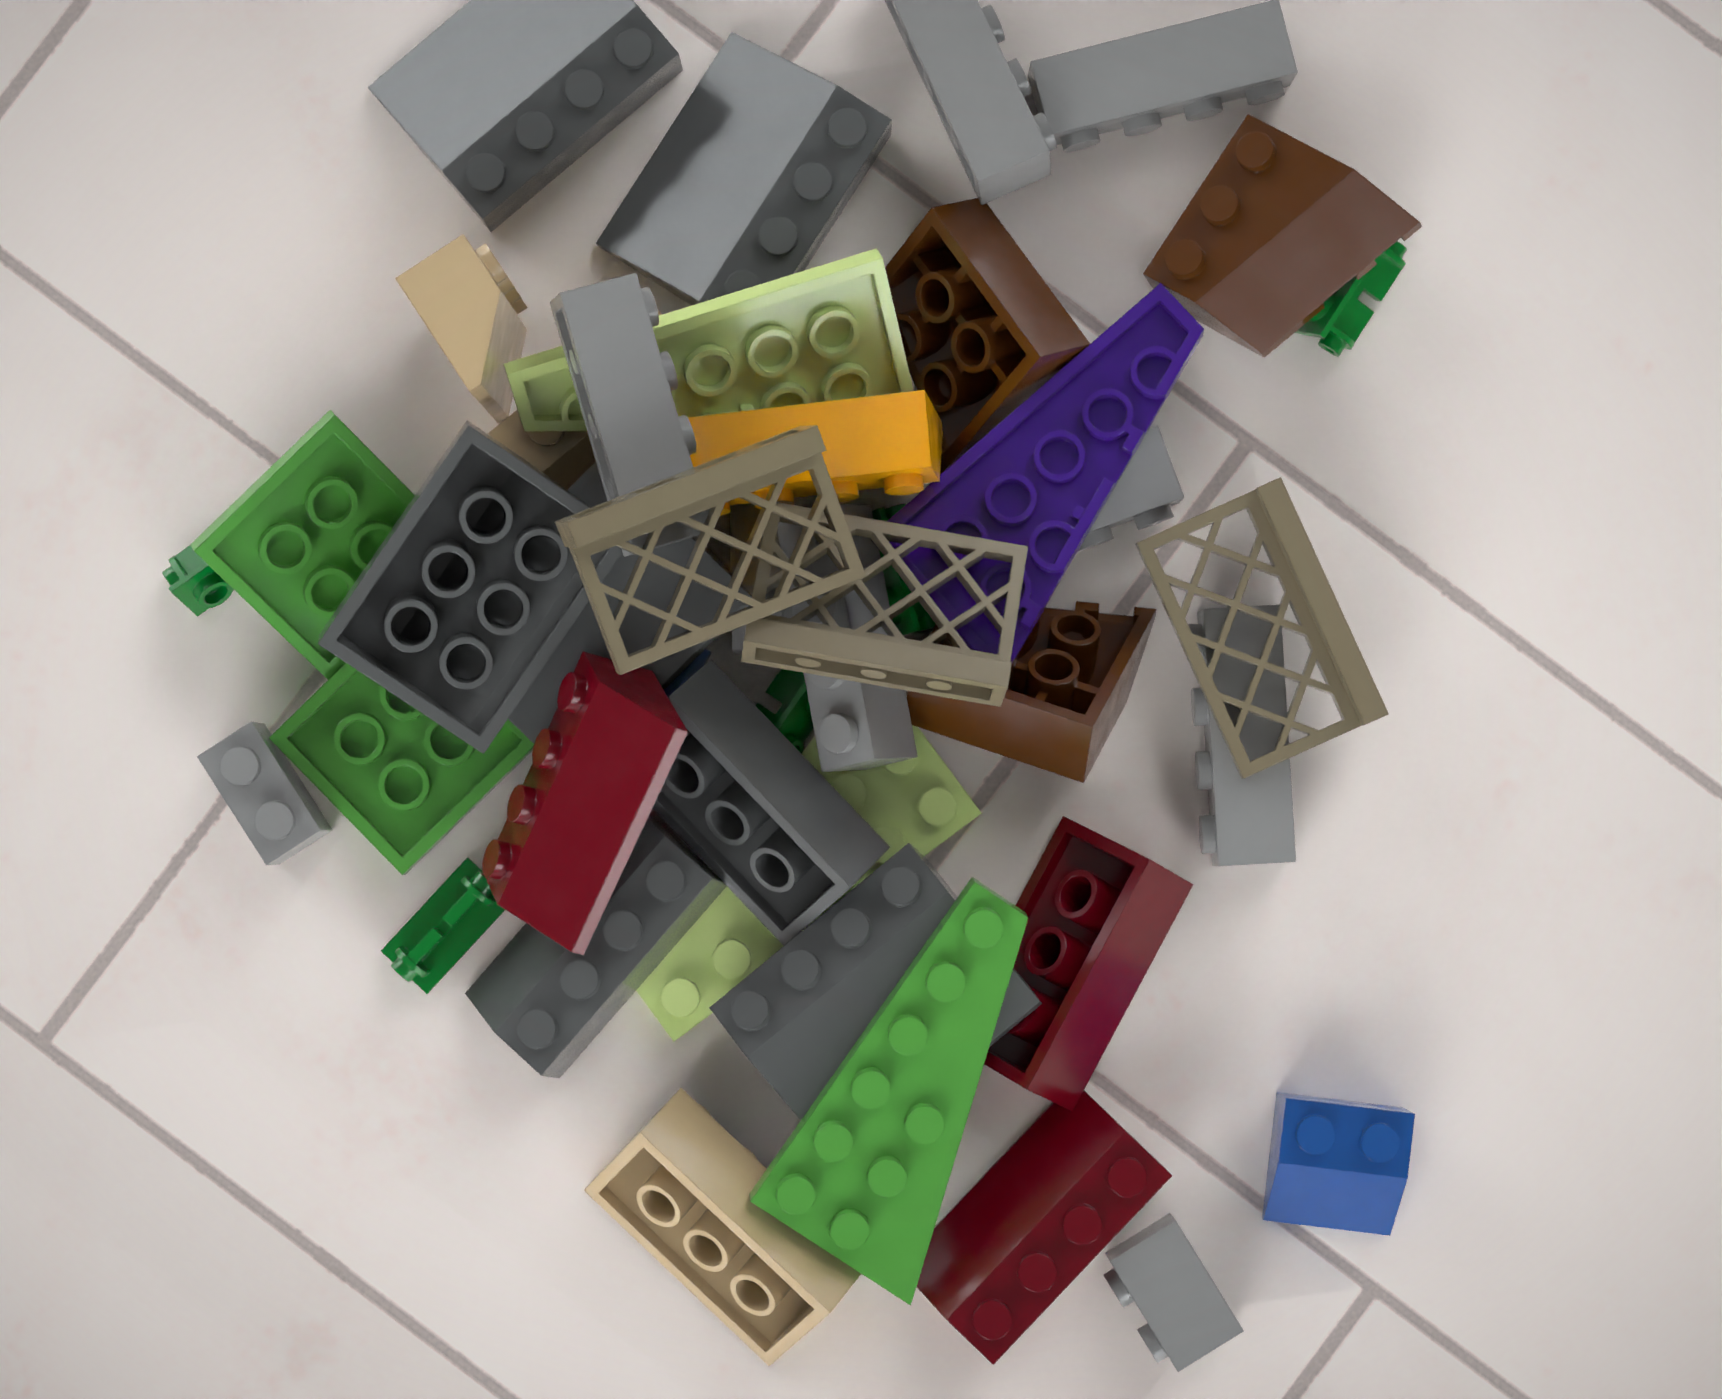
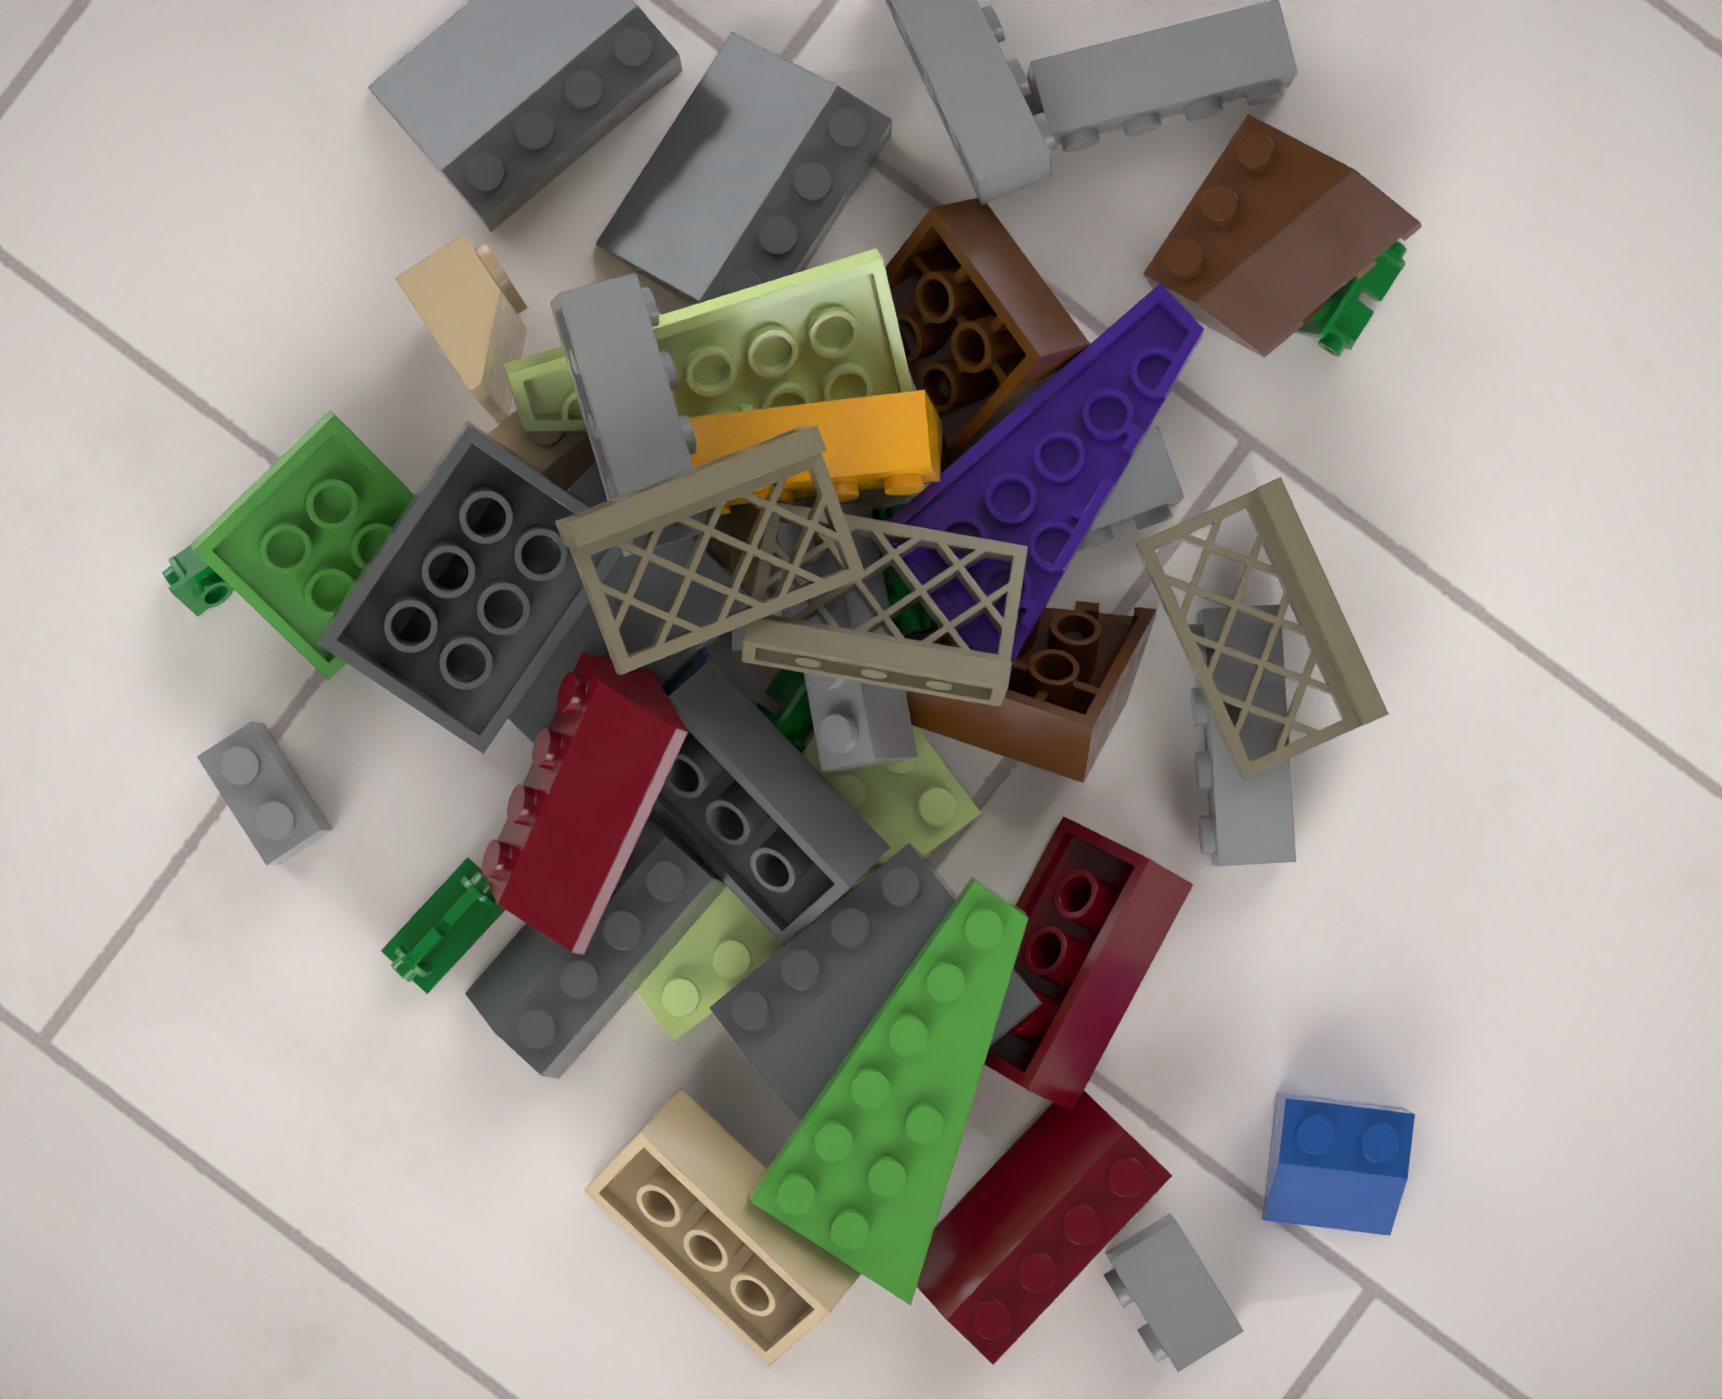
(392, 765): bright green plate -> none

